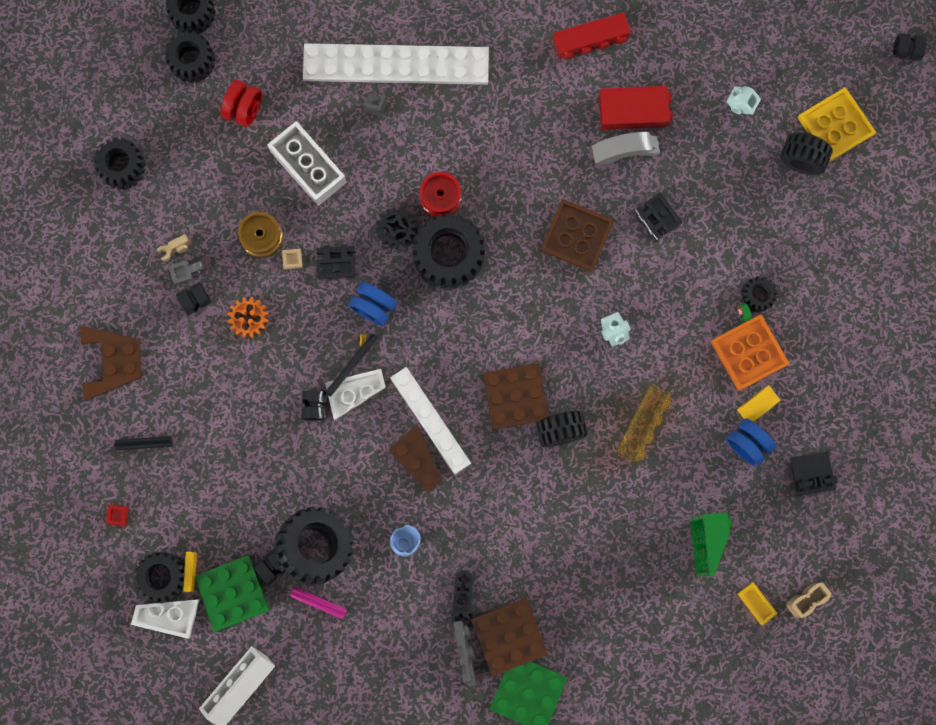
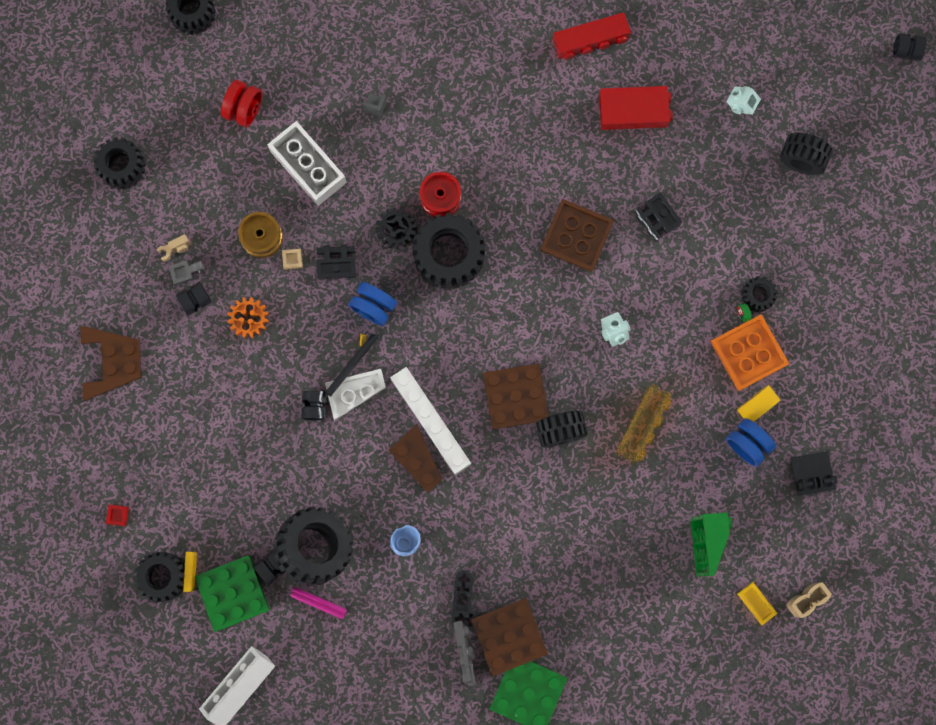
(143, 443): black axle -> none
(167, 617): white wing -> none
(194, 70): black tyre -> none
(395, 64): white plate -> none
(624, 146): light grey arch -> none
(838, 122): yellow plate -> none

